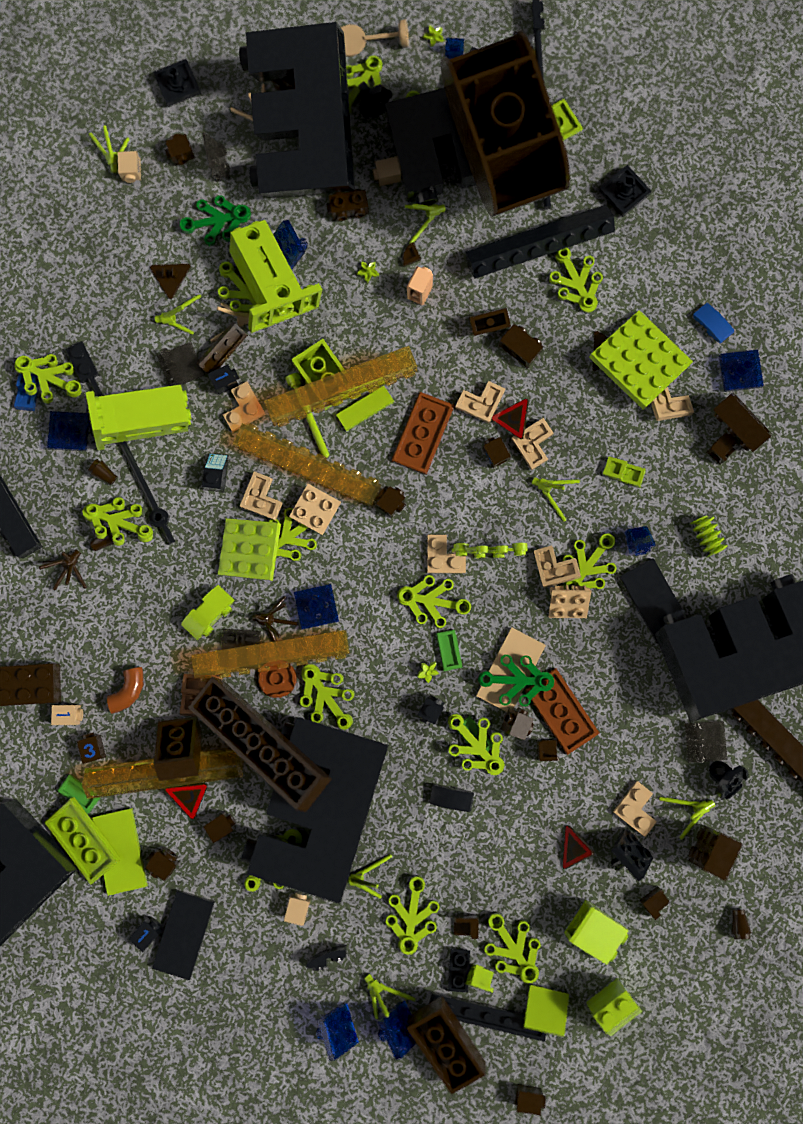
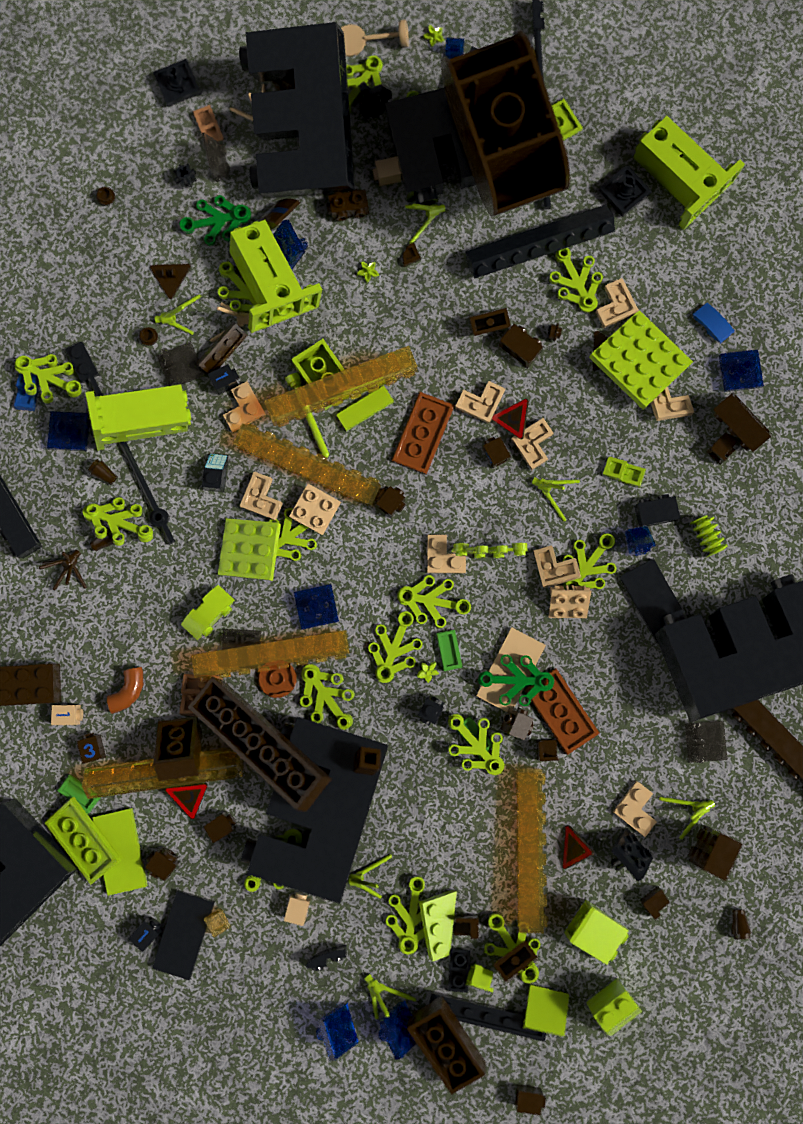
(105, 196): none -> dark brown plate
(111, 157): lime plant -> none
(129, 166): tan brick -> none
(148, 336): none -> dark brown plate
(179, 149): dark brown brick -> none
(185, 175): none -> black gear
(208, 123): none -> medium nougat slope
(217, 922): none -> clear yellow tile
(267, 619): dark brown plant -> none
(279, 211): none -> dark brown slope
(367, 761): none -> dark brown brick
(393, 650): none -> lime plant
(420, 285): light nougat brick -> none
(437, 922): none -> lime wing
(451, 798): black slope -> none
(516, 961): none -> dark brown brick
(530, 851): none -> clear yellow brick
(554, 332): none -> dark brown plate
(621, 304): none -> tan plate
(657, 511): none -> black brick
(684, 168): none -> lime brick
(730, 781): black tile -> none

